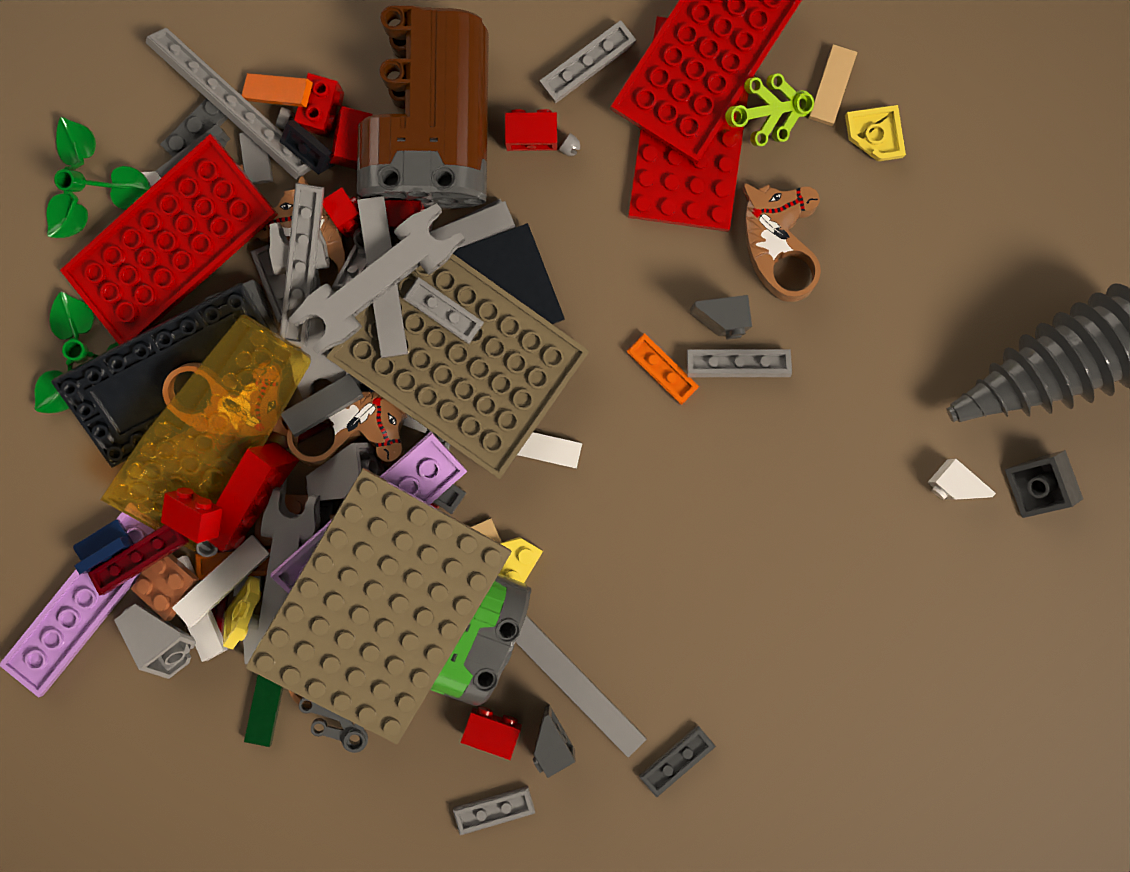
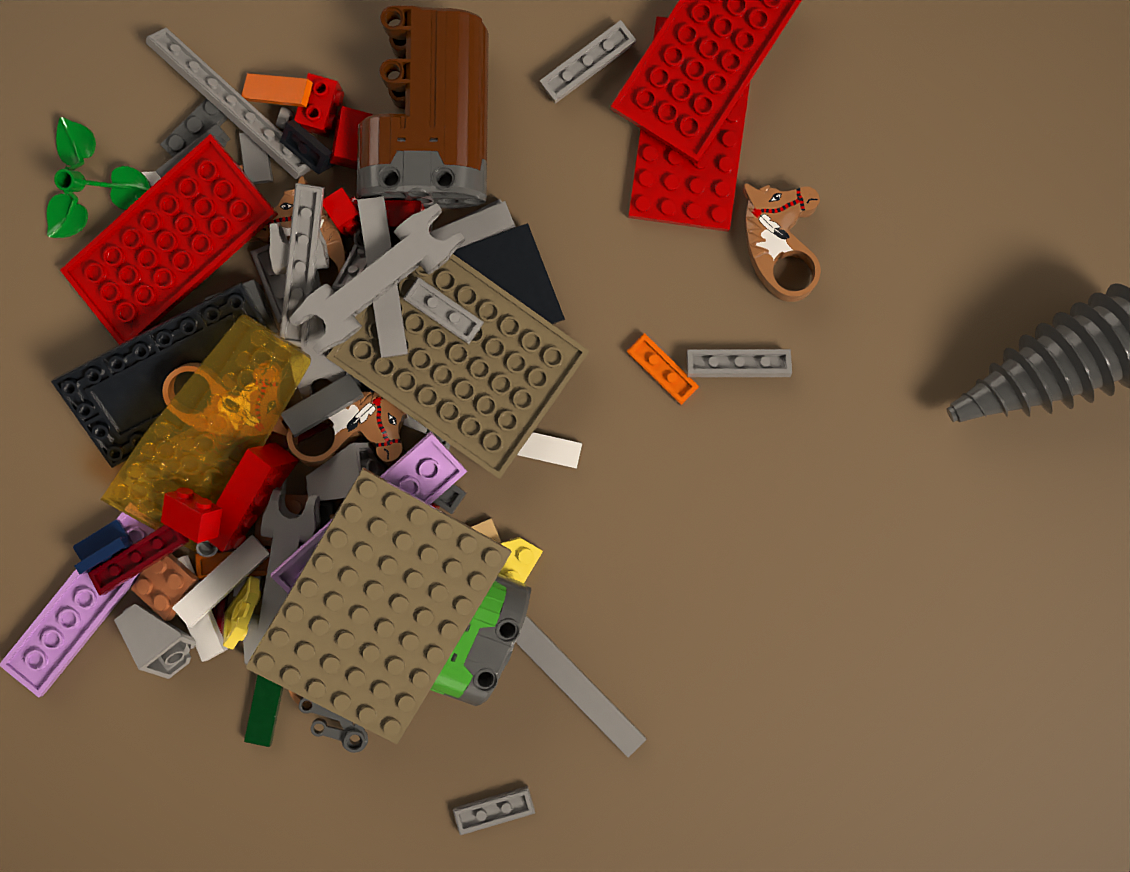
(67, 319): green plant -> none
(491, 732): red brick -> none
(531, 130): red brick -> none
(552, 746): dark grey slope -> none
(569, 145): light grey hinge -> none
(677, 761): dark grey tile -> none
(724, 315): dark grey slope -> none
(773, 109): lime plant -> none
(833, 85): tan tile -> none
(877, 132): light yellow plate -> none
(958, 482): white slope -> none
(1044, 484): dark grey slope -> none

